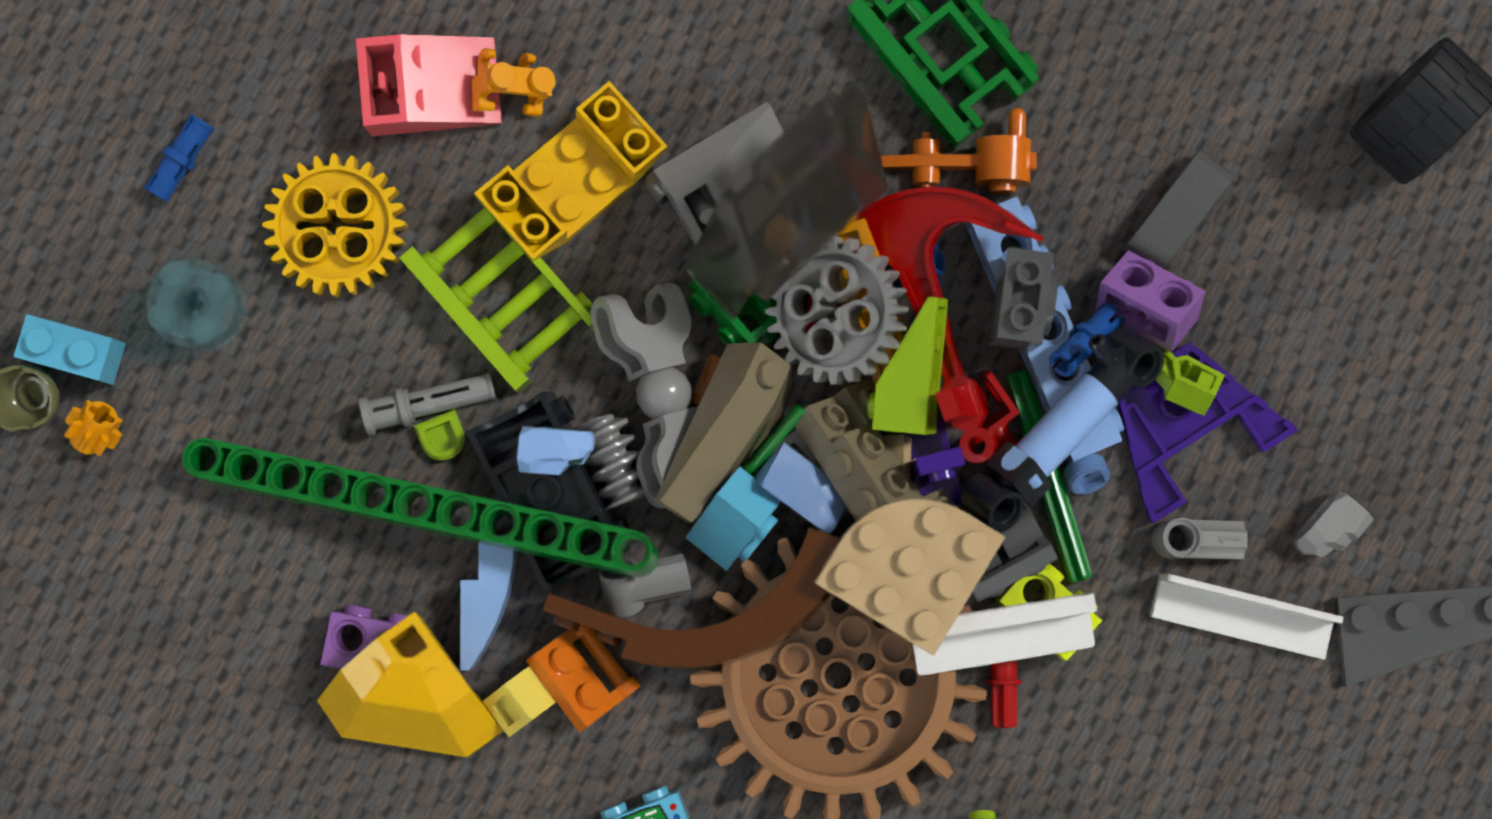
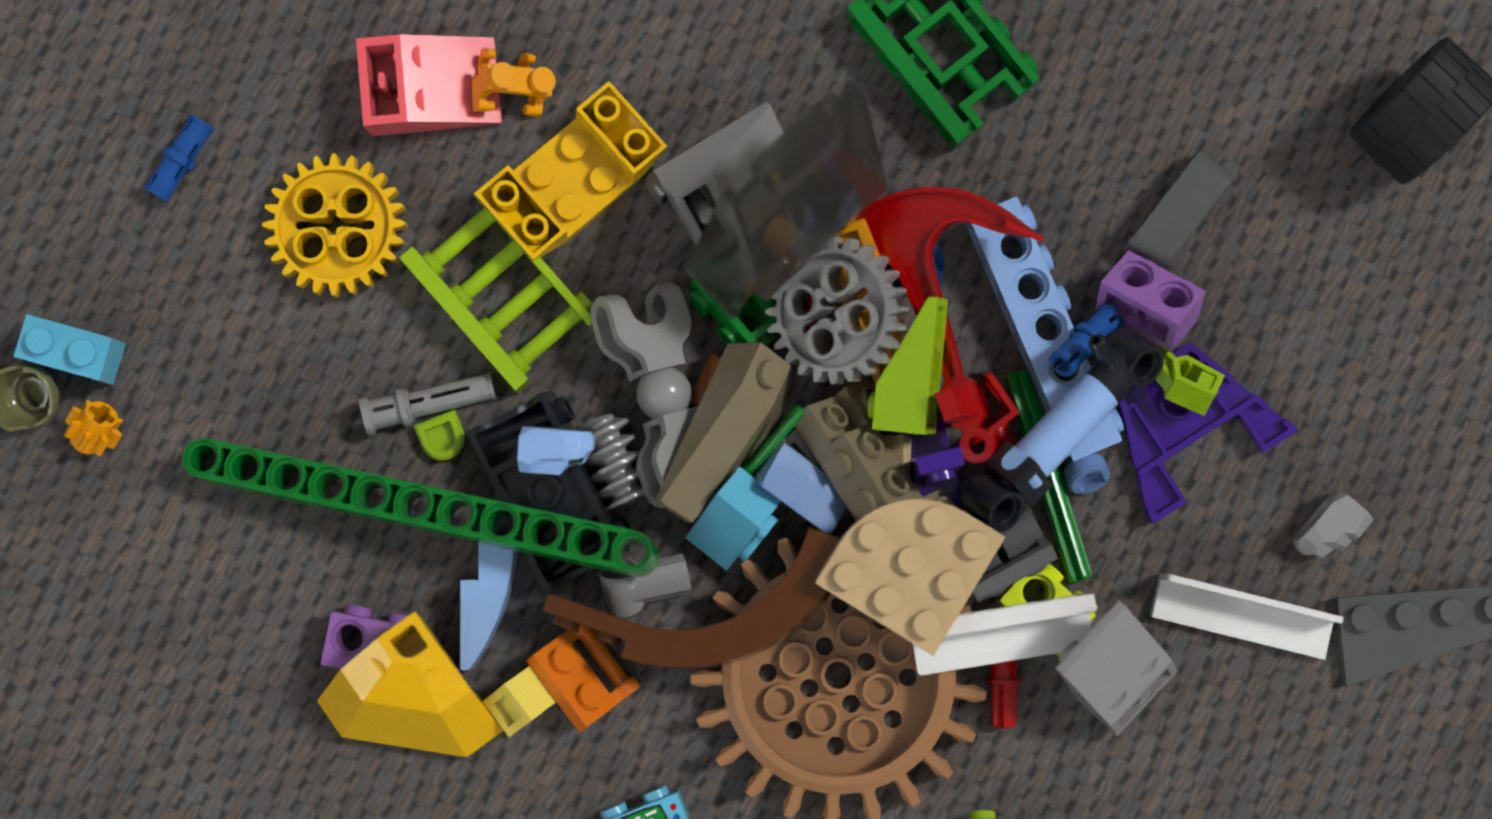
(190, 281): clear light blue brick -> none
(999, 161): orange piece -> none
(1023, 299): dark grey brick -> none
(1115, 667): none -> light grey slope
(1203, 539): light grey piece -> none

